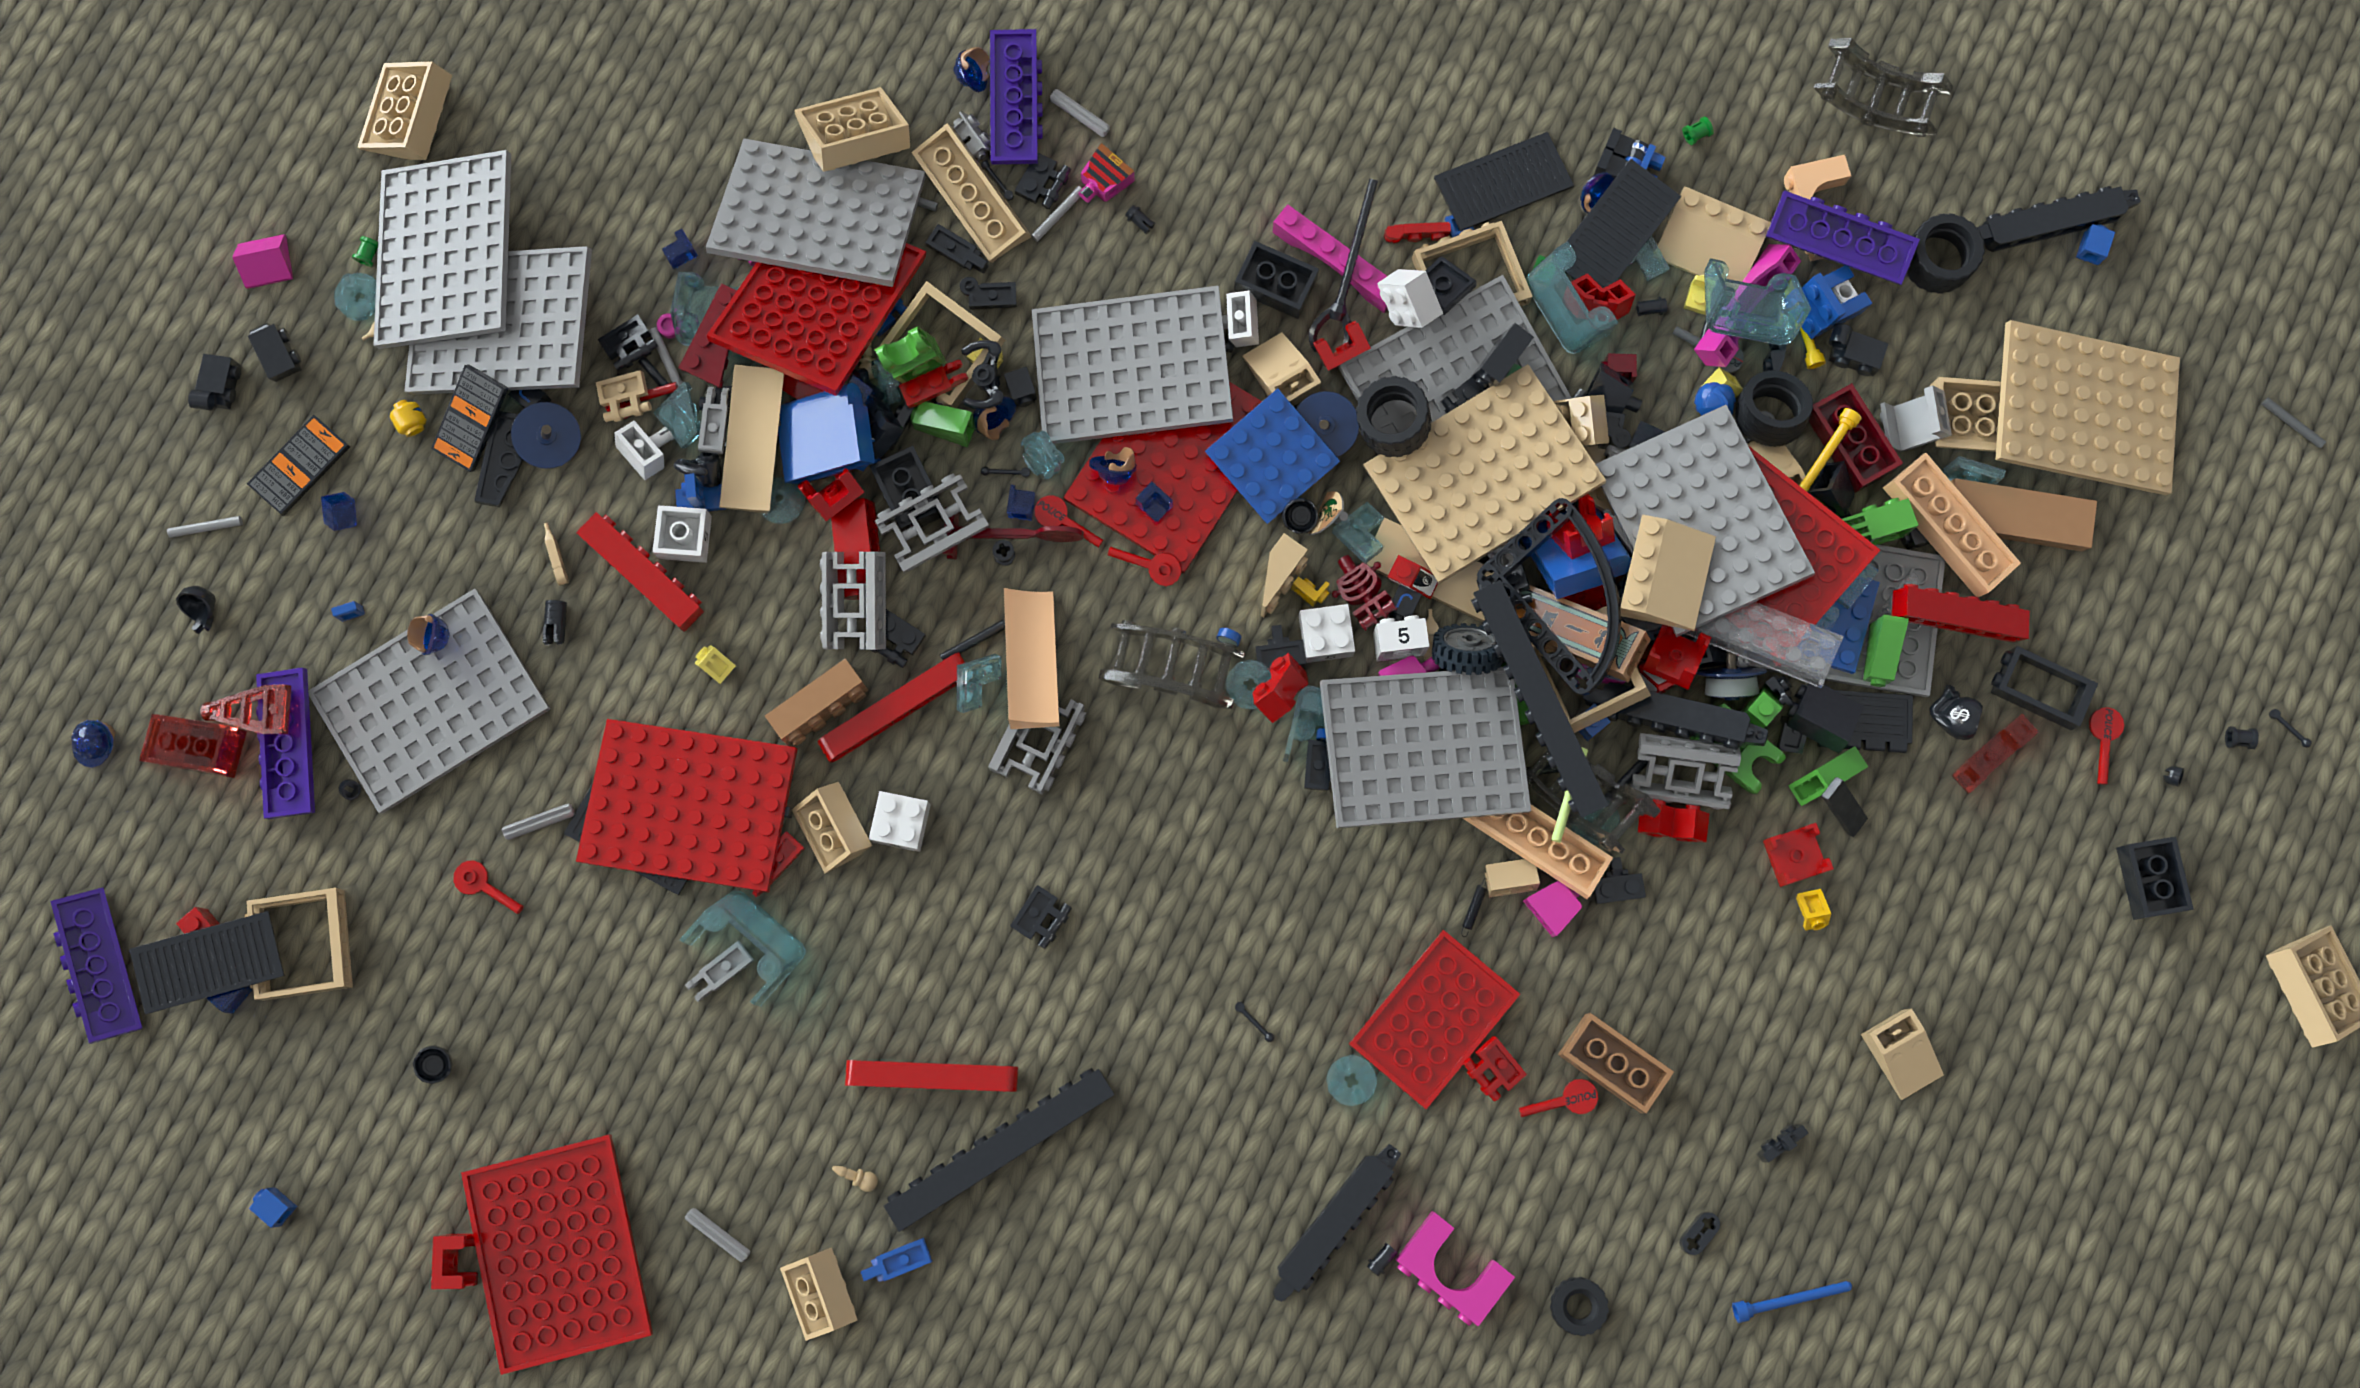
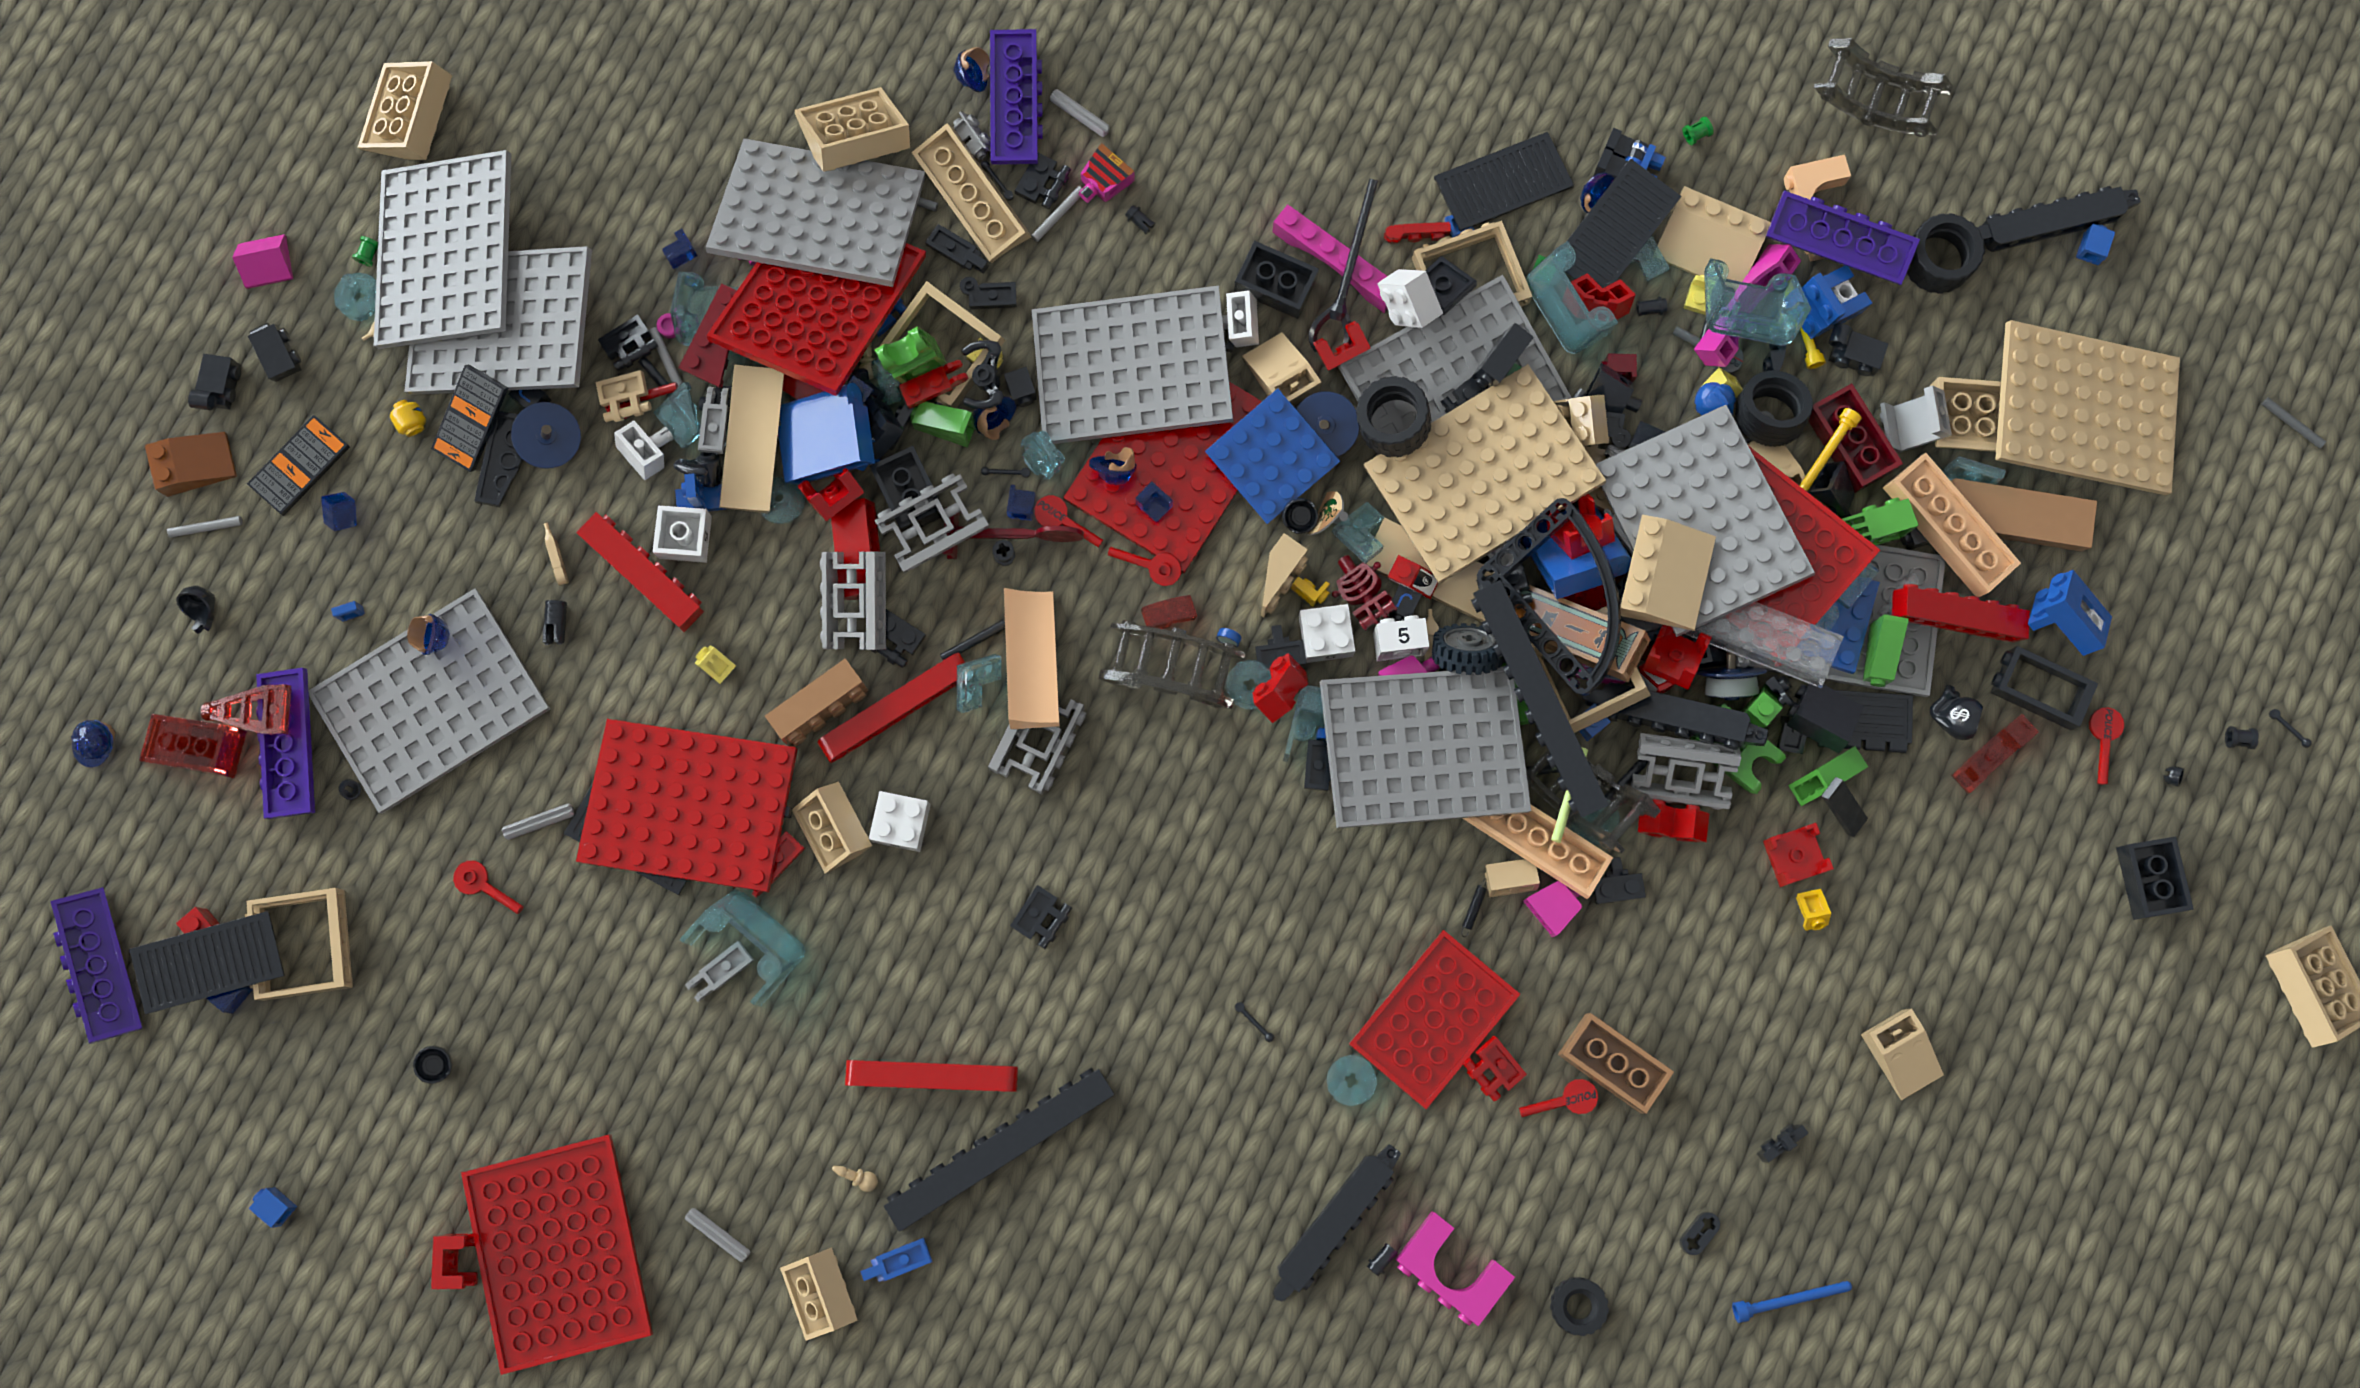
(190, 462): none -> dark orange slope
(1169, 611): none -> clear red slope
(2074, 611): none -> blue brick

